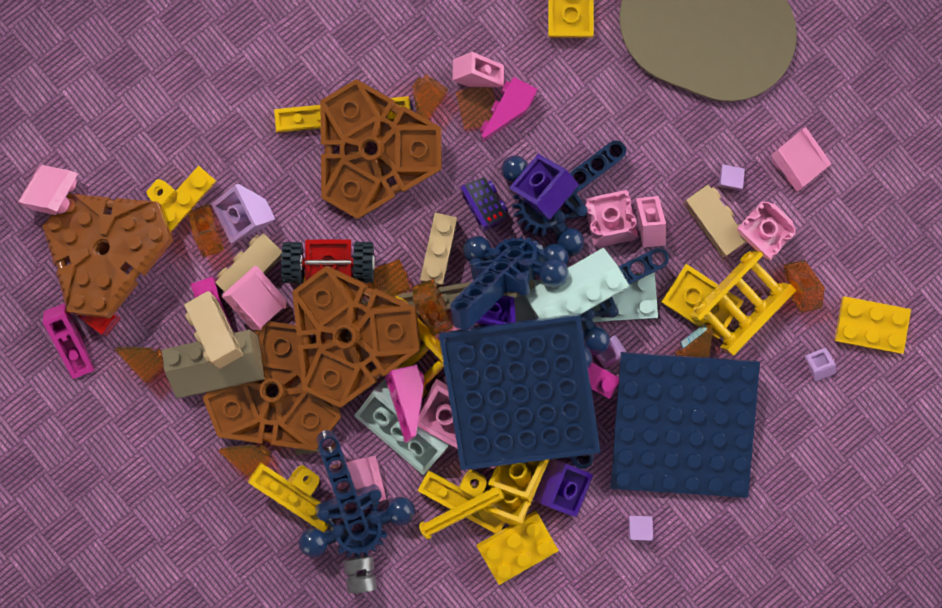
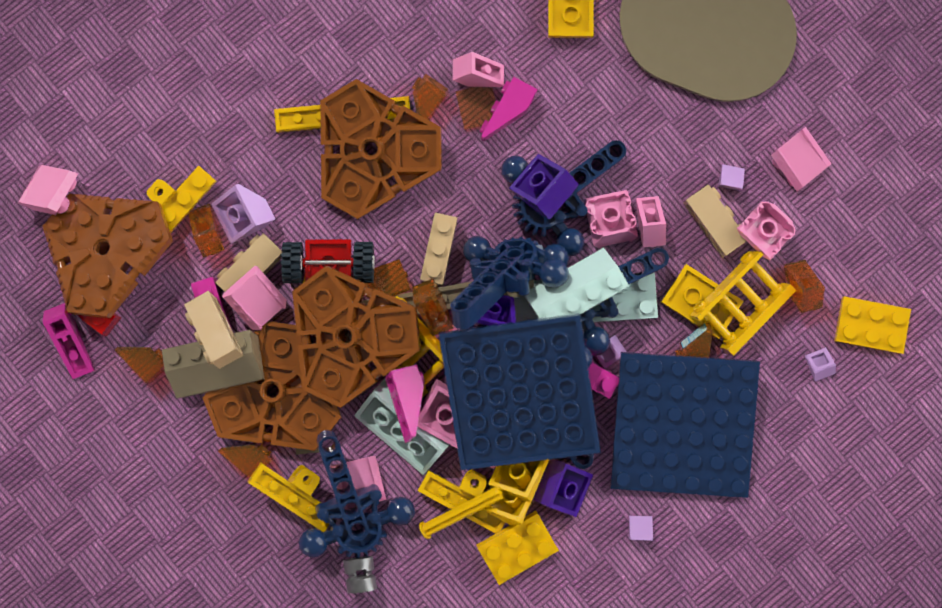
(483, 203): slope -> none

